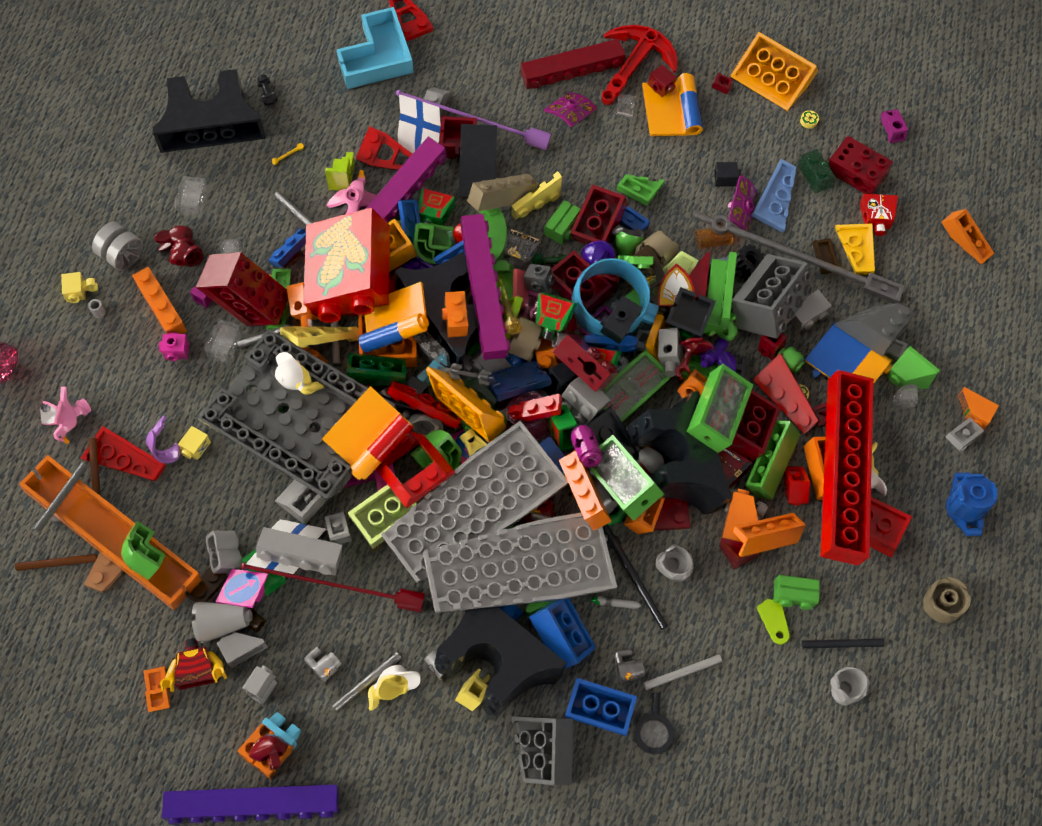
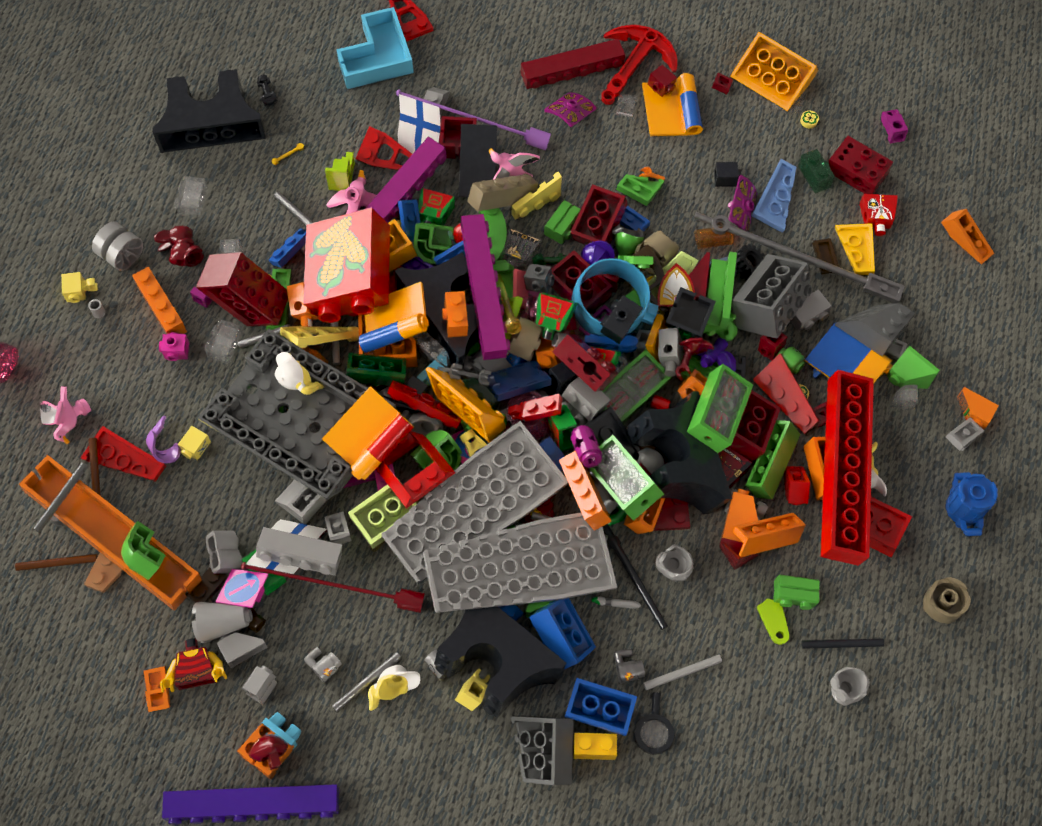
(512, 163): none -> bright pink animal
(594, 746): none -> yellow brick
(648, 173): none -> orange hand
(660, 402): none -> red hinge

